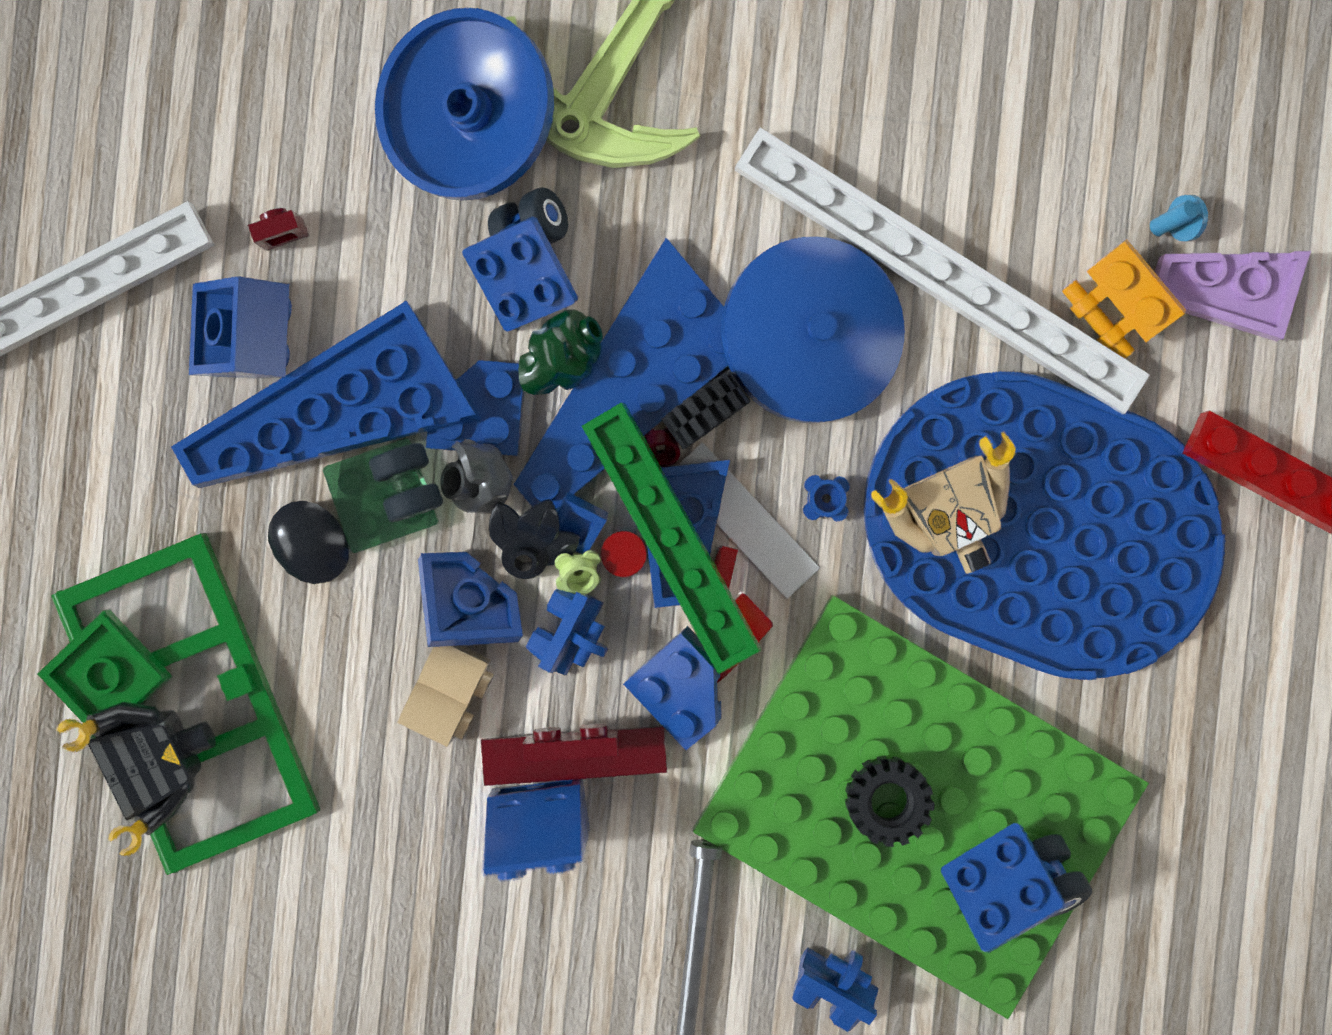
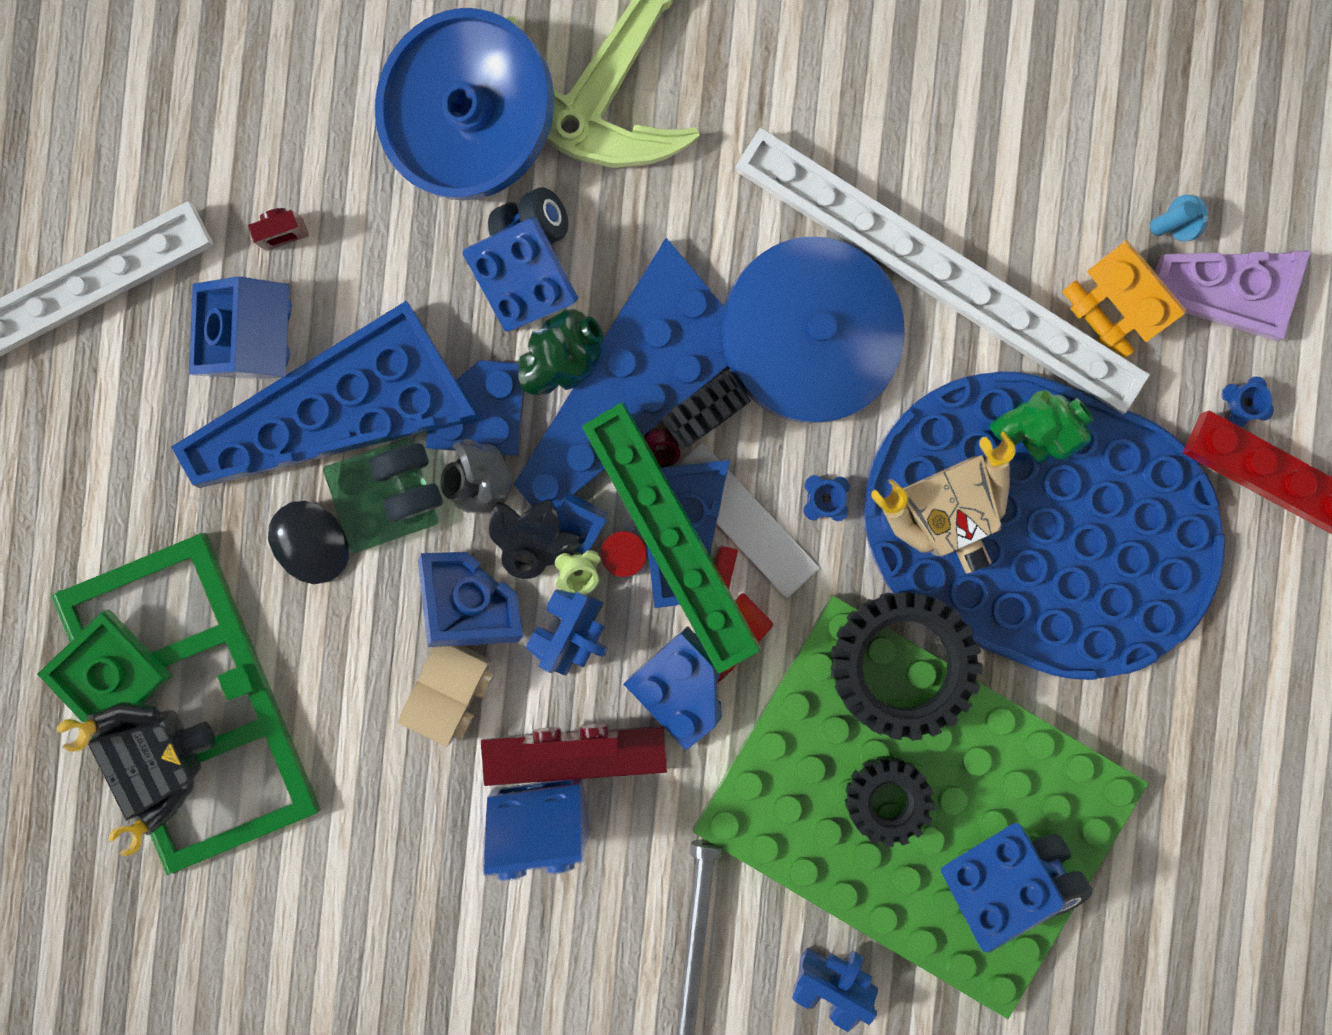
(956, 687): none -> black tyre
(1047, 426): none -> green head
(1260, 397): none -> blue plate

